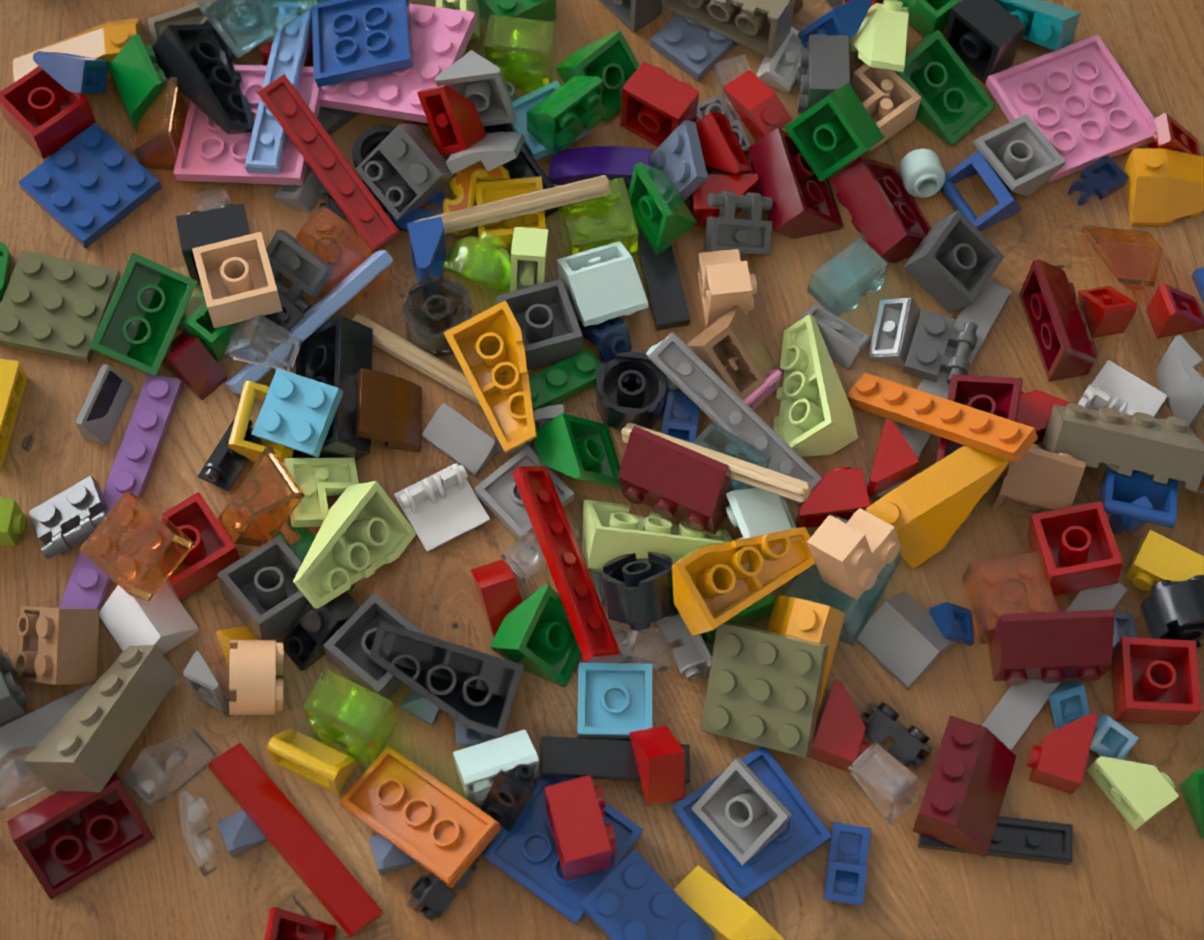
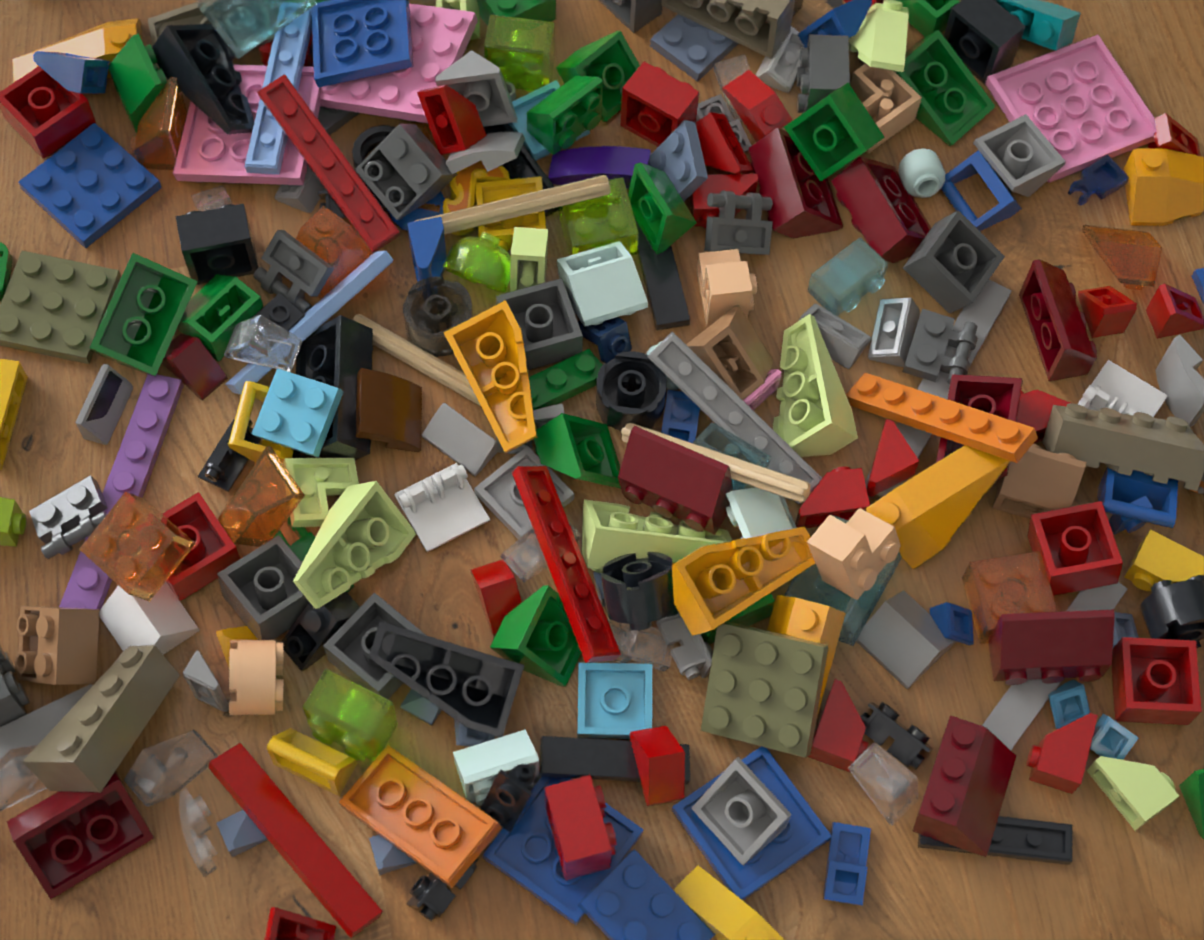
(237, 279): light nougat brick -> none

